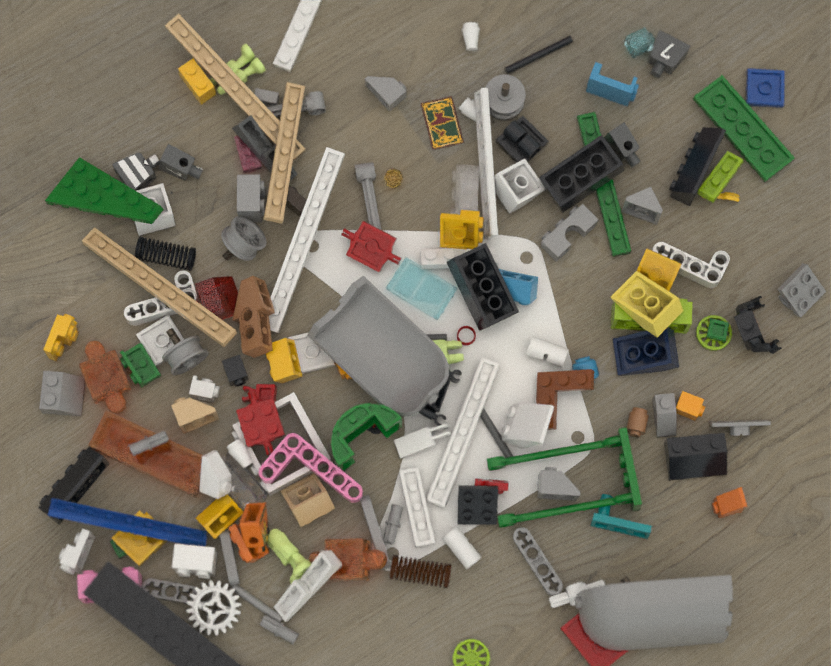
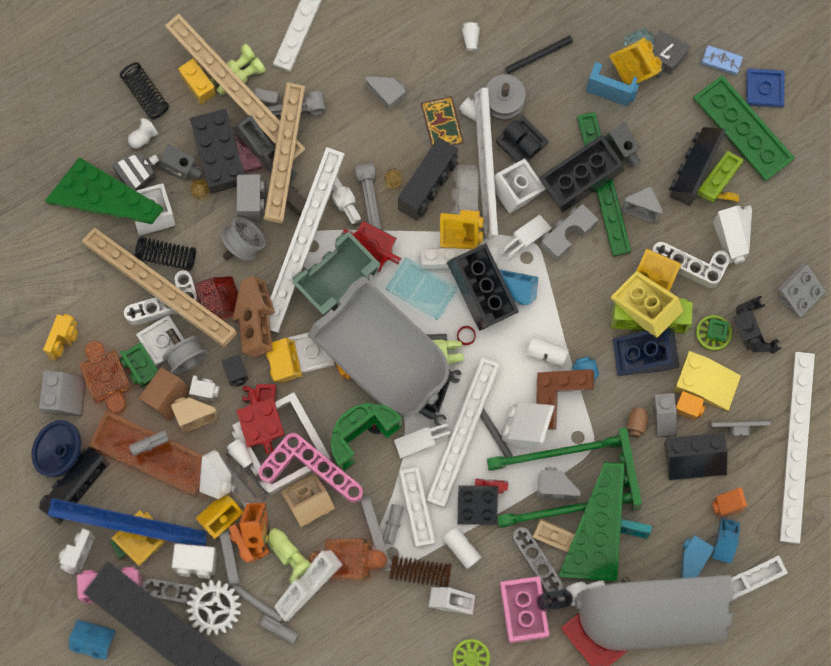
(56, 448): none -> dark blue dish
(91, 639): none -> dark azure bracket
(135, 73): none -> black piece
(142, 135): none -> white animal
(163, 391): none -> medium nougat slope
(199, 189): none -> clear yellow tile
(217, 150): none -> black brick
(332, 277): none -> sand green cylinder
(345, 201): none -> white axle
(427, 179): none -> black brick
(451, 600): none -> white slope
(521, 614): none -> bright pink brick
(527, 235): none -> white arm
(553, 534): none -> tan plate
(555, 603): none -> black beam
(597, 539): none -> green wing
(636, 61): none -> yellow plate
(694, 557): none -> dark azure slope
(707, 380): none -> light yellow slope
(722, 60): none -> light blue tile
(726, 540): none -> dark azure slope
(734, 231): none -> white slope
(758, 576): none -> white slope
(797, 448): none -> white plate

